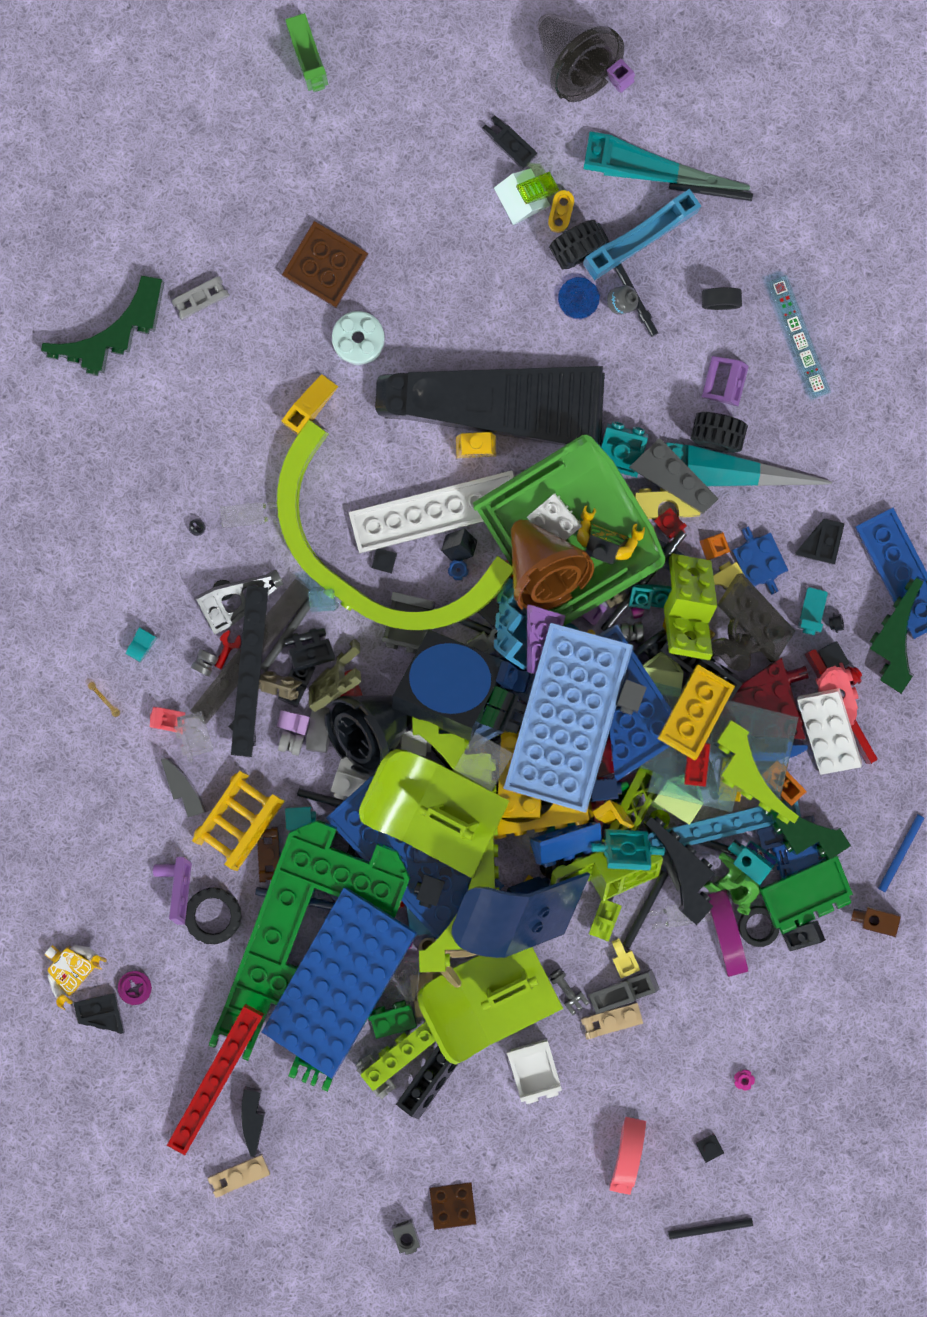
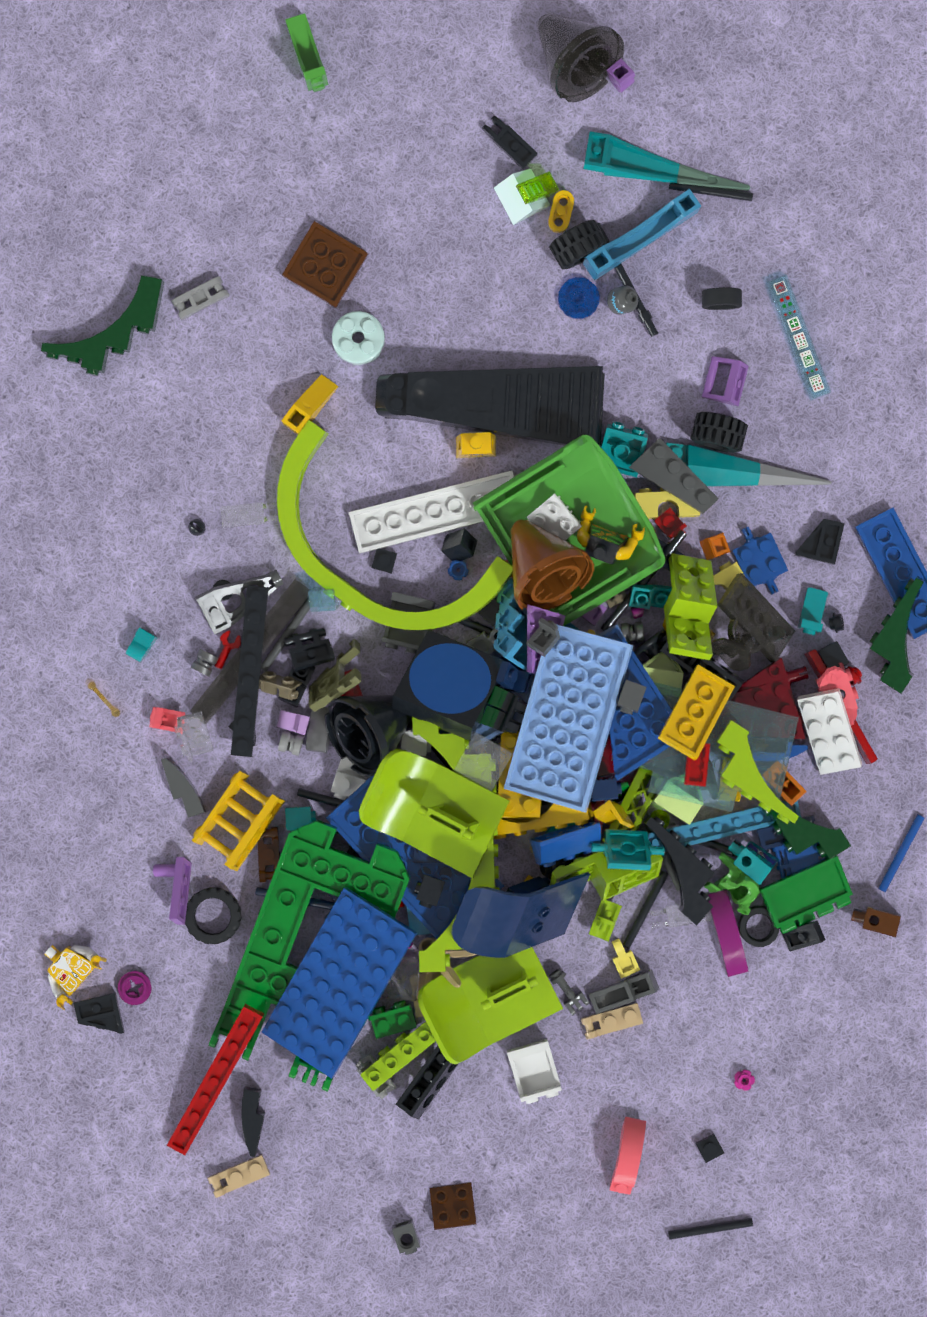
(544, 637): none -> dark grey bracket

